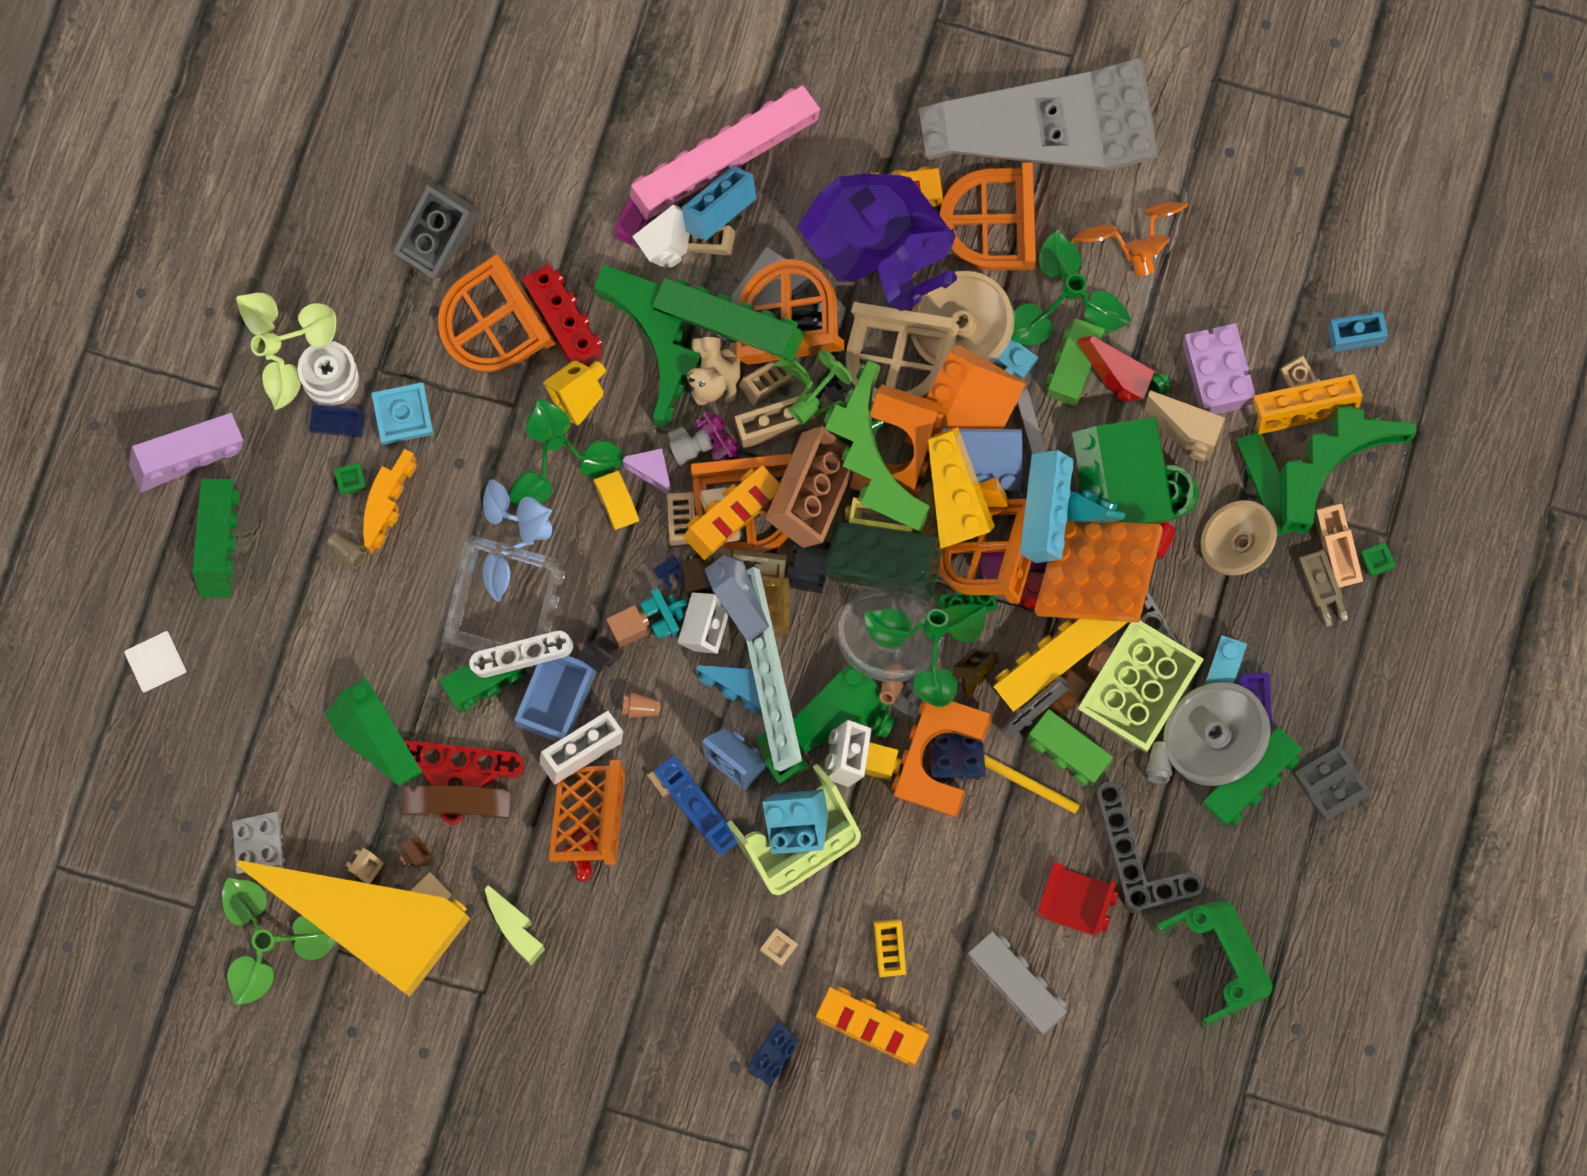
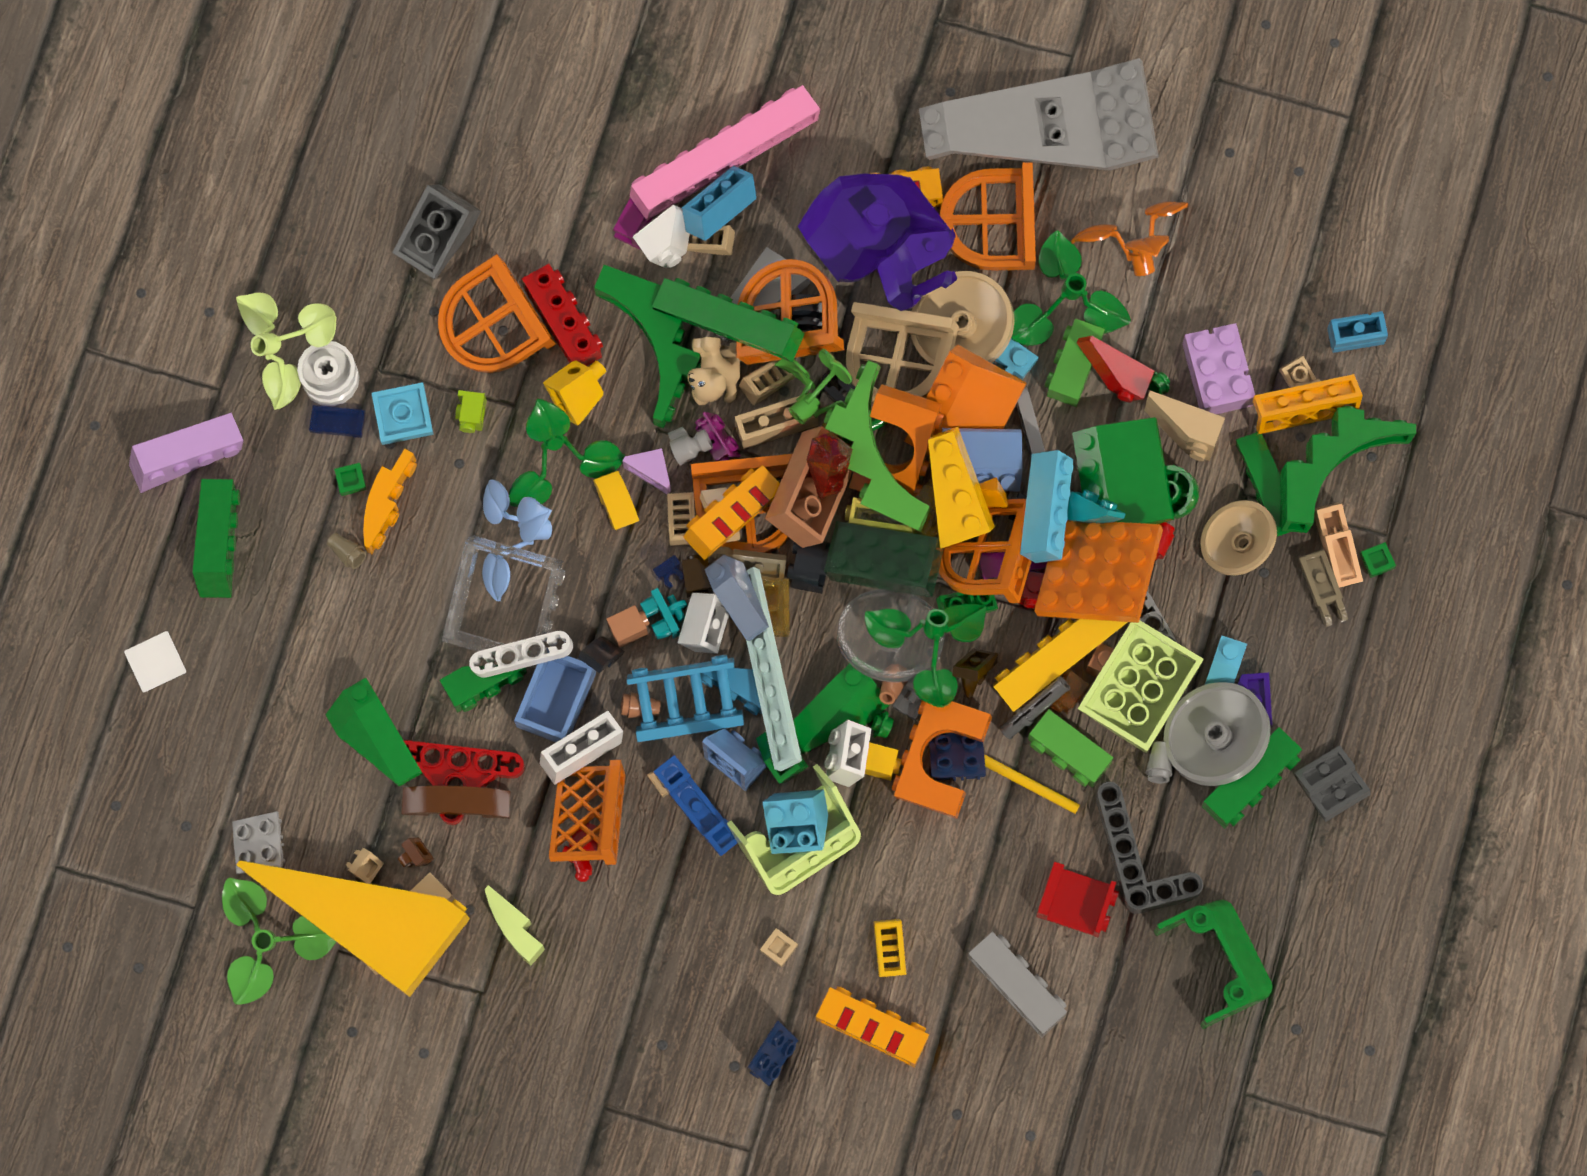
(471, 411): none -> lime brick
(675, 723): none -> dark azure fence
(828, 463): none -> clear red slope

